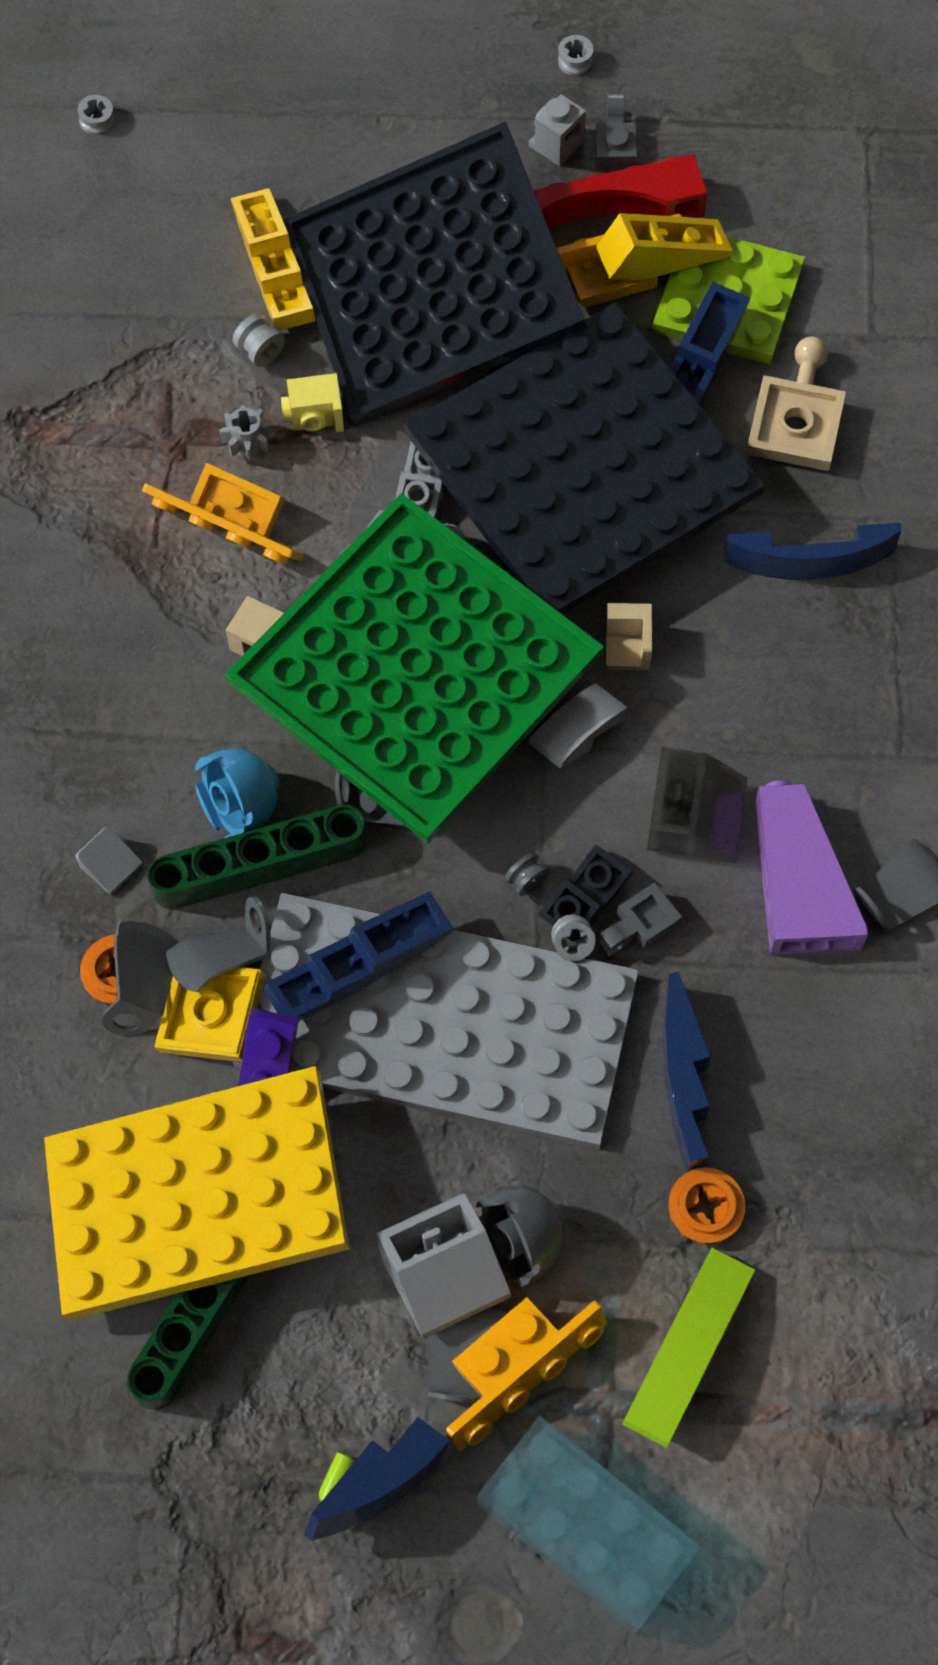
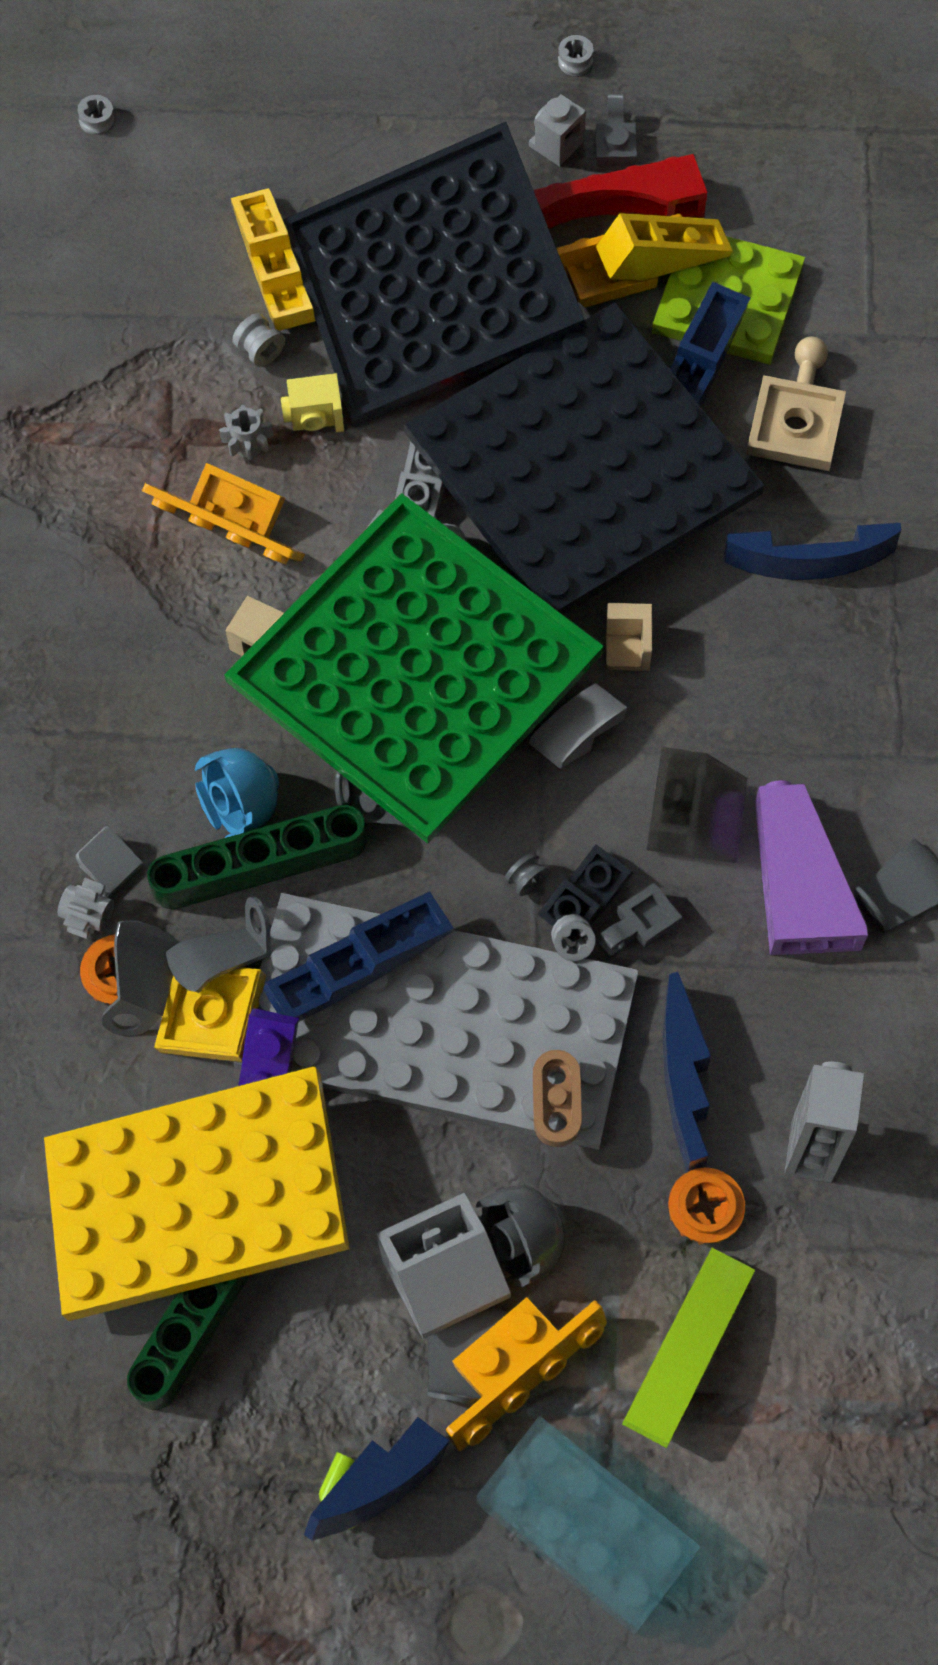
(85, 908): none -> light grey gear
(557, 1100): none -> medium nougat plate
(824, 1121): none -> light grey brick

